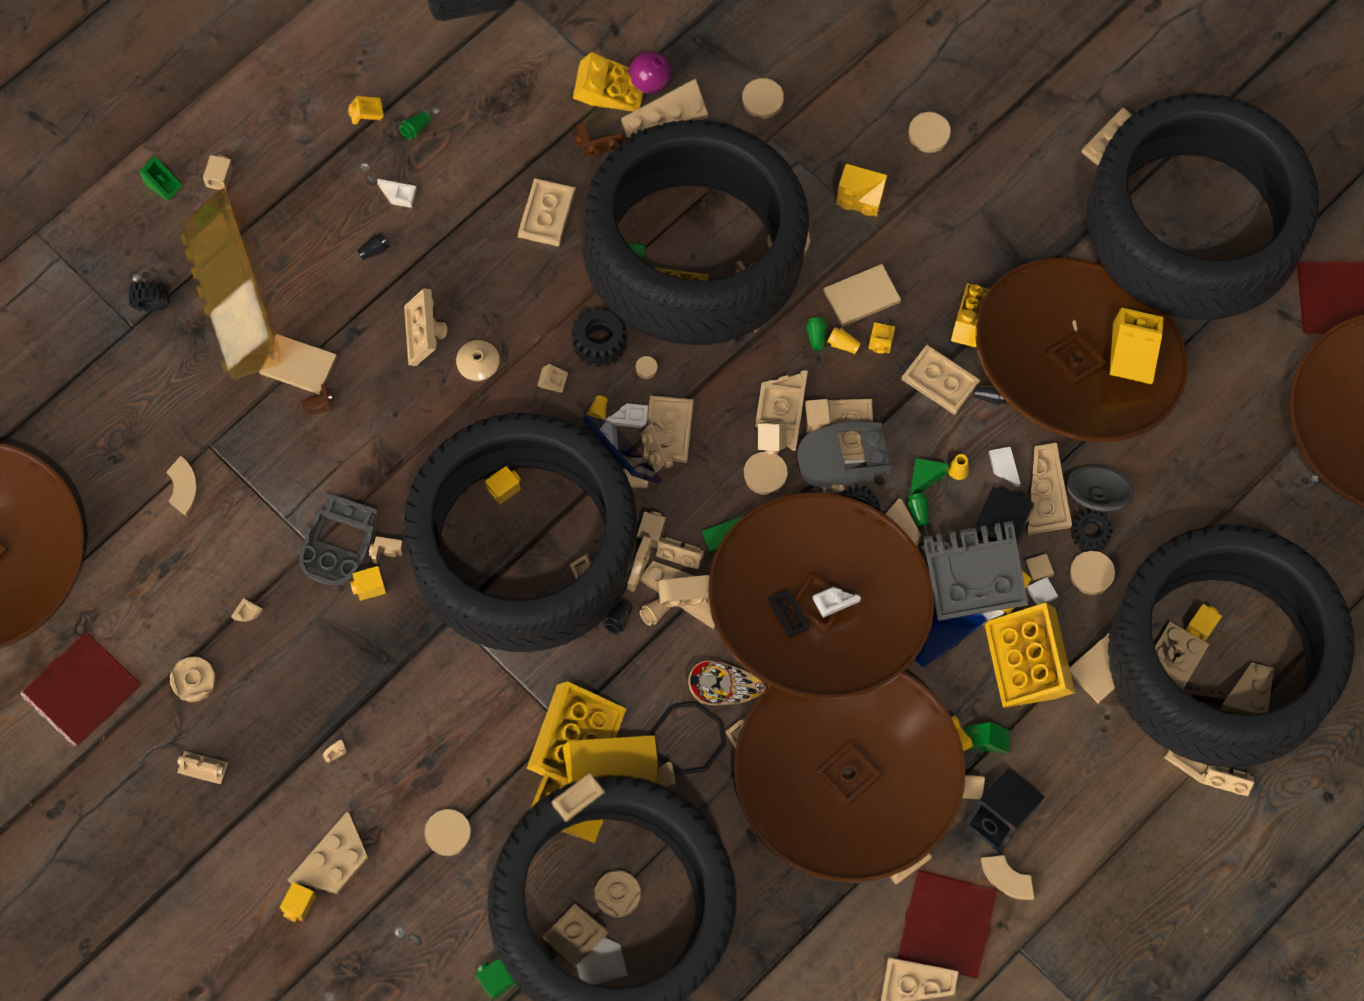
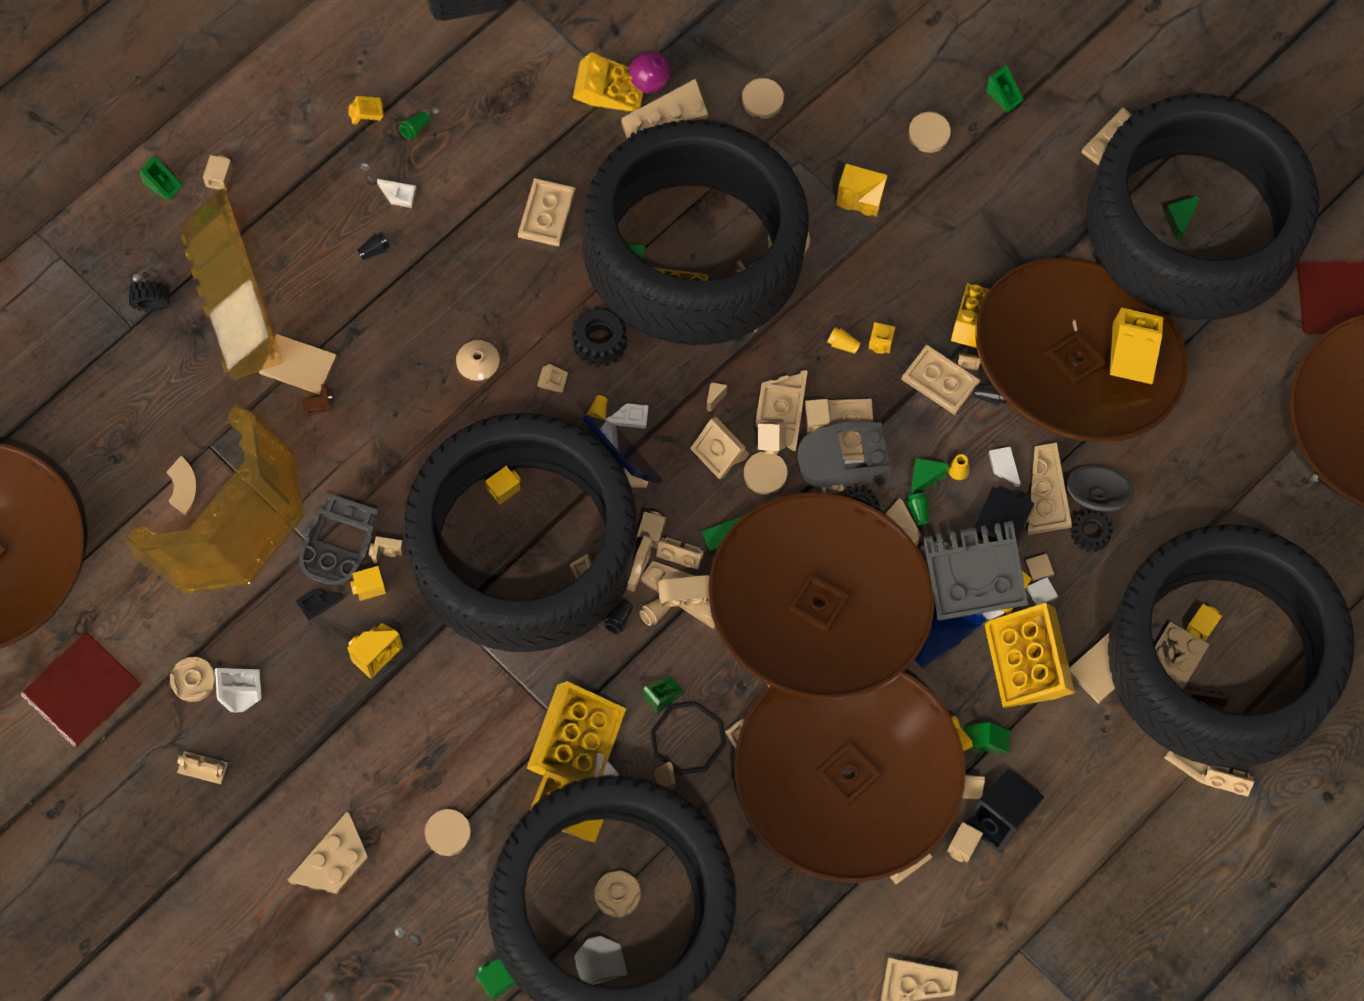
(238, 526): none -> clear yellow windscreen
(238, 688): none -> white slope
(246, 611): tan tile -> none
(297, 902): yellow brick -> none
(317, 602): none -> black tile
(334, 751): tan tile -> none
(374, 649): none -> yellow slope
(422, 327): tan plate -> none
(575, 935): tan tile -> none
(577, 797): tan tile -> none
(598, 145): reddish brown bracket -> none
(612, 757): yellow slope -> none
(646, 367): tan tile -> none
(653, 439): tan hinge -> none
(662, 693): none -> green slope
(675, 419): tan tile -> none
(715, 395): none -> tan slope
(719, 448): none -> tan bracket
(723, 684): shield -> none
(797, 630): black tile -> none
(816, 332): green cone -> none
(834, 600): white tile -> none
(862, 295): tan tile -> none
(947, 923): clear red piece -> none
(964, 843): none -> tan brick
(969, 361): none -> tan slope
(1004, 89): none -> green slope
(1006, 879): tan tile -> none
(1092, 572): tan tile -> none
(1179, 215): none -> green slope
(1251, 692): tan wing -> none

